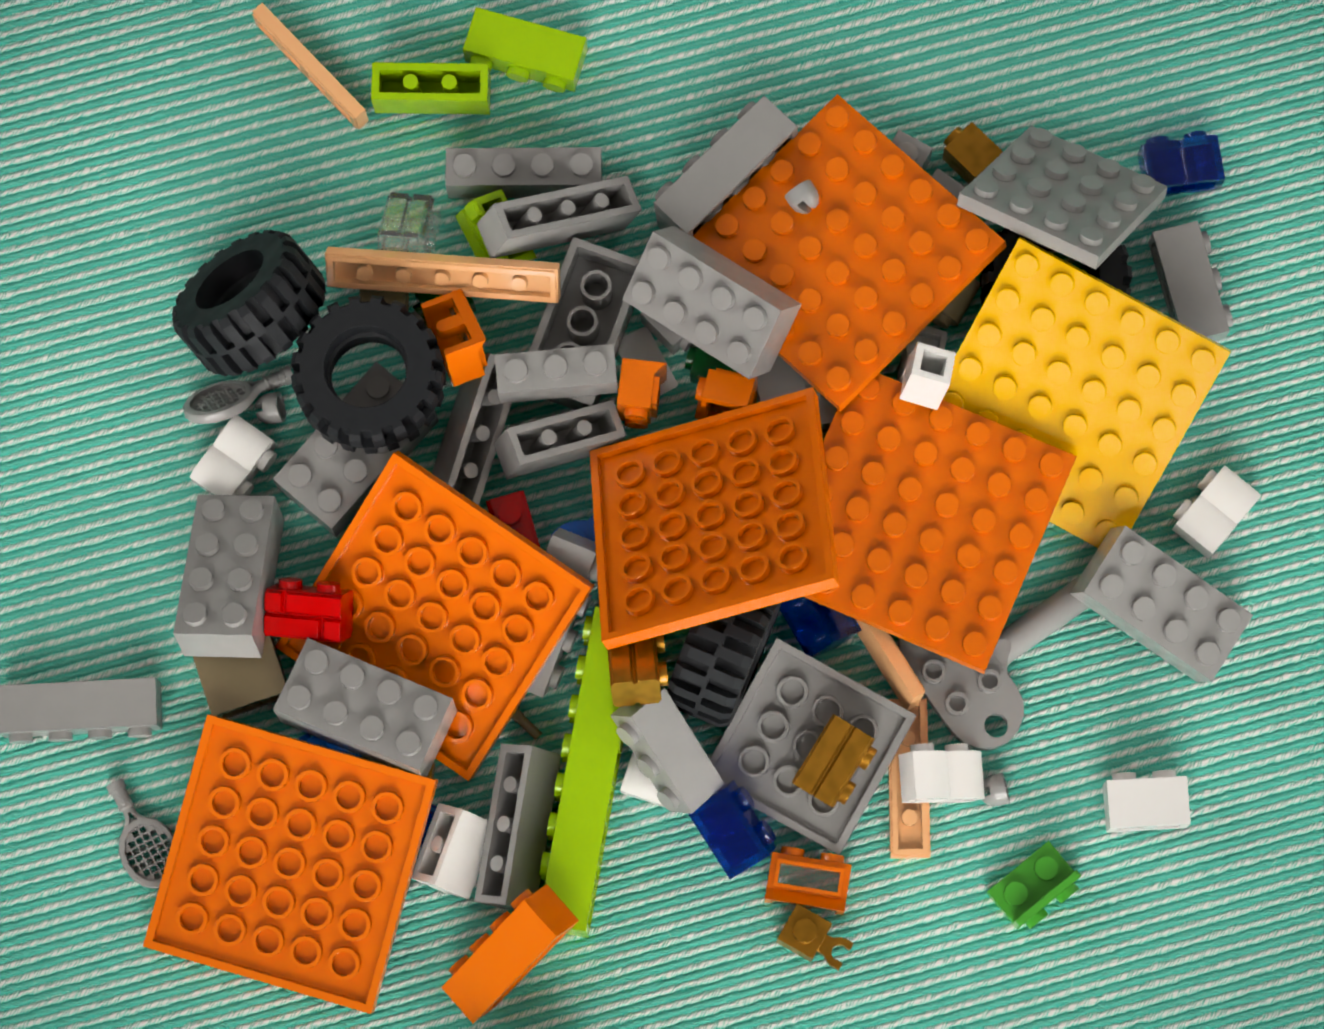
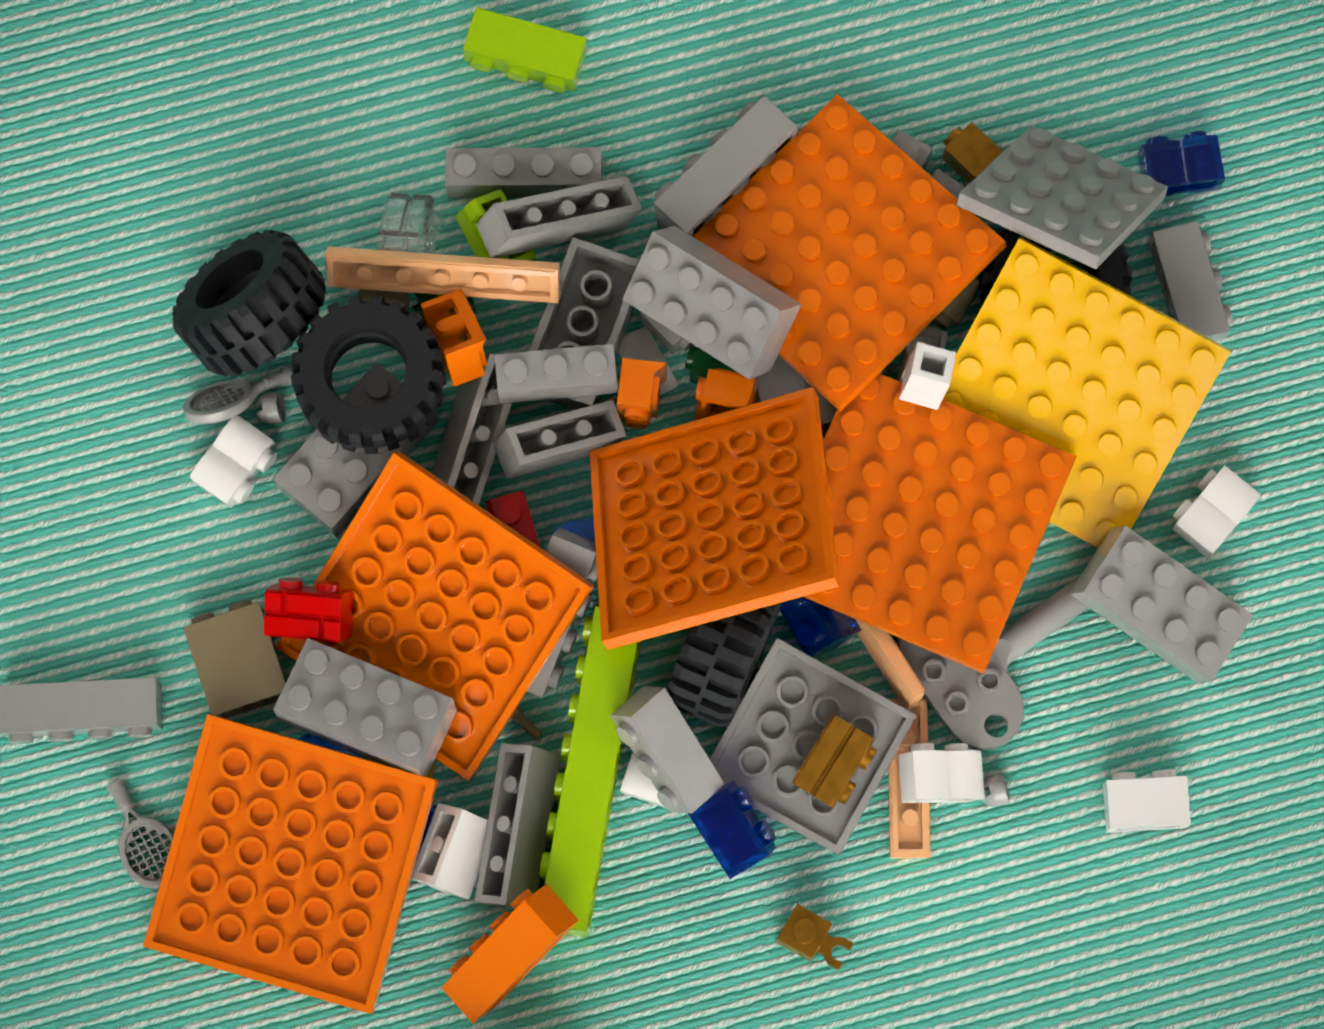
(226, 576): light grey brick -> none
(310, 66): light nougat tile -> none
(431, 88): lime brick -> none
(637, 673): pearl gold brick -> none
(803, 197): light grey hinge -> none
(807, 880): orange window -> none
(1033, 886): bright green bracket -> none

